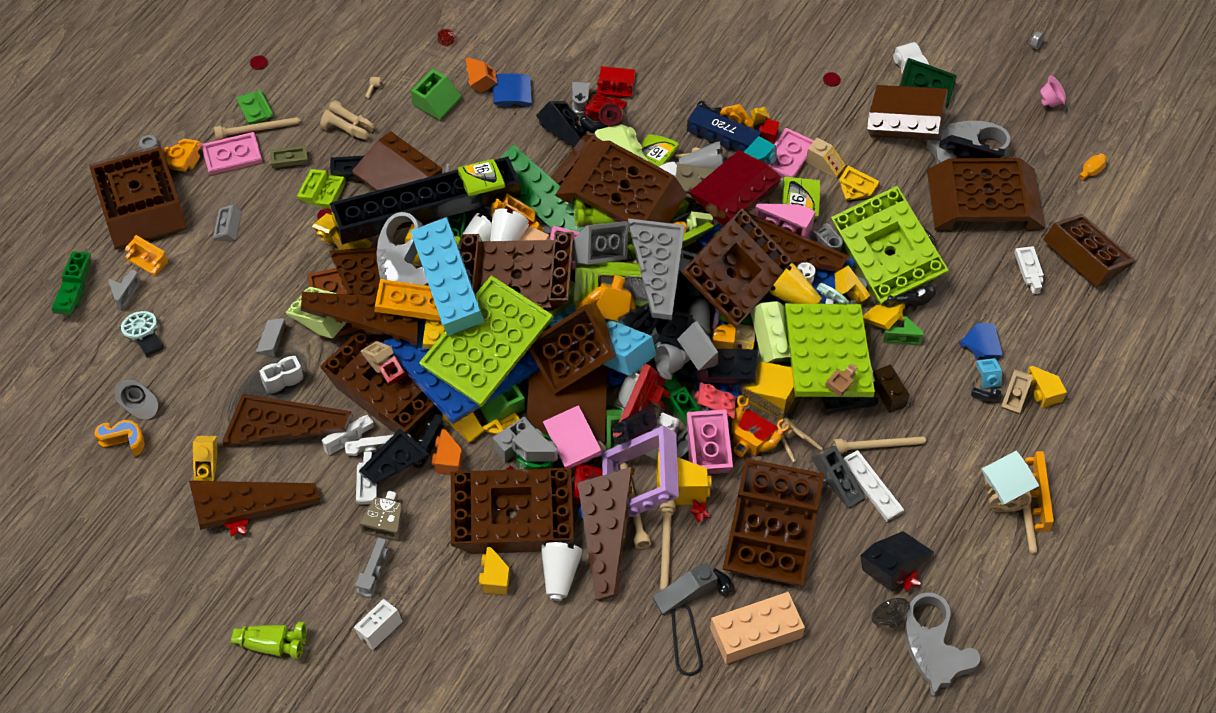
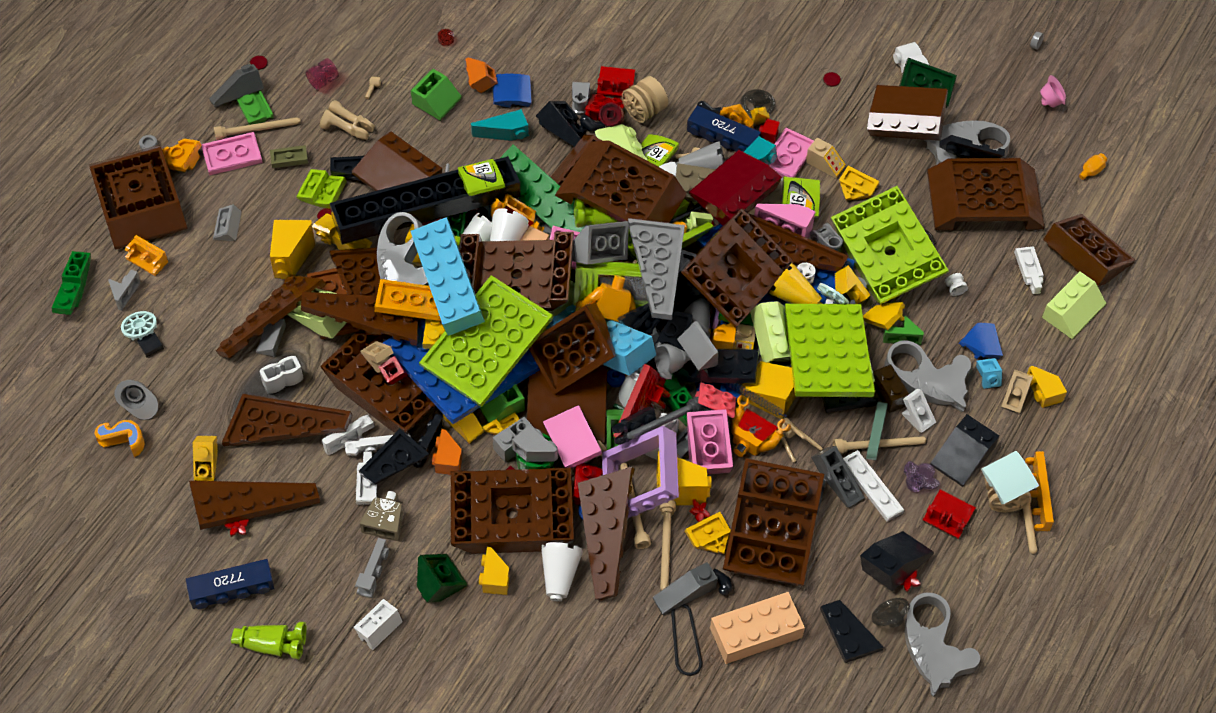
(230, 584): none -> dark blue brick
(239, 84): none -> dark grey slope
(277, 306): none -> reddish brown wing
(290, 246): none -> yellow slope
(322, 73): none -> clear pink wheel
(438, 577): none -> dark green slope
(502, 127): none -> teal slope
(645, 99): none -> tan wheel
(692, 406): none -> dark grey piece
(709, 534): none -> yellow slope
(758, 98): none -> clear smoke piece
(842, 381): medium nougat plate -> none
(848, 632): none -> black wing
(876, 431): none -> sand green beam
(913, 298): black piece -> none
(918, 411): none -> white slope
(920, 476): none -> clear purple plate
(940, 385): none -> light grey animal
(949, 513): none -> red hinge
(956, 284): none -> white wheel
(965, 450): none -> black slope
(994, 395): black arm -> none
(1074, 305): none -> yellowish green slope

